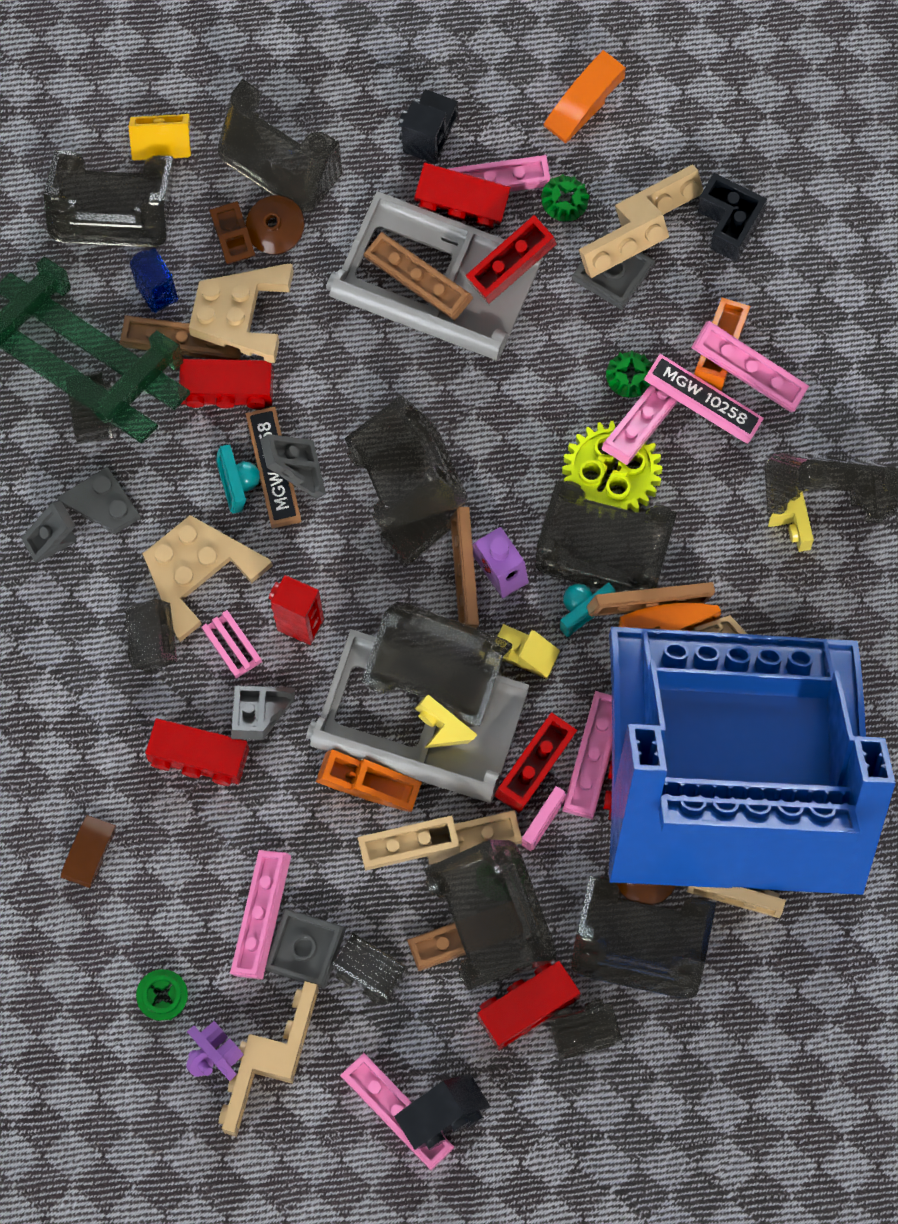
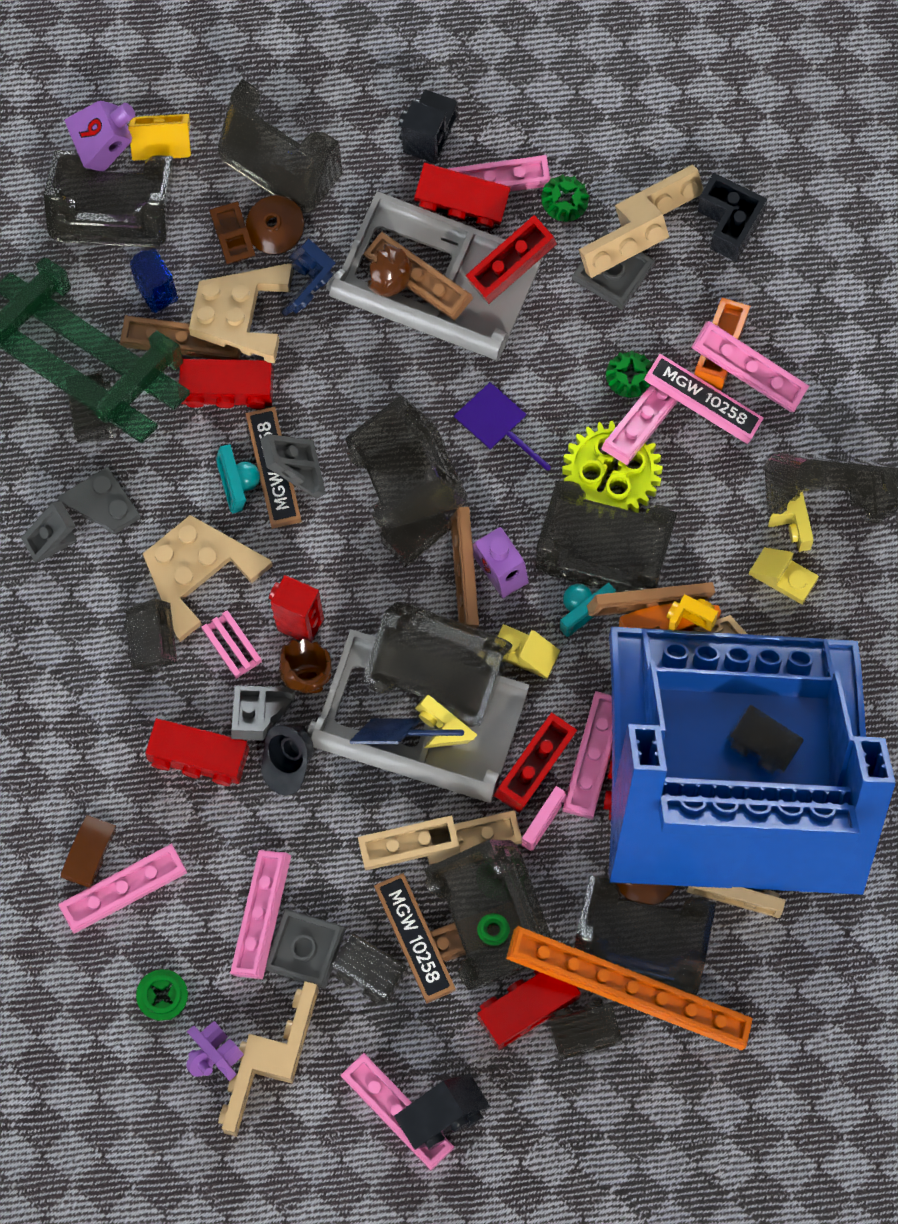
(100, 133): none -> medium lavender torso
(122, 888): none -> bright pink tile
(286, 758): none -> black piece
(304, 666): none -> reddish brown hair
(310, 261): none -> dark blue bracket
(368, 781): orange slope -> none
(390, 271): none -> reddish brown hair
(395, 730): none -> dark blue piece
(414, 938): none -> tile
(492, 417): none -> dark purple piece
(493, 919): none -> green plate
(585, 96): orange slope -> none
(629, 988): none -> orange tile
(697, 611): none -> yellow bracket
(764, 740): none -> clear smoke brick
(781, 573): none -> light yellow slope

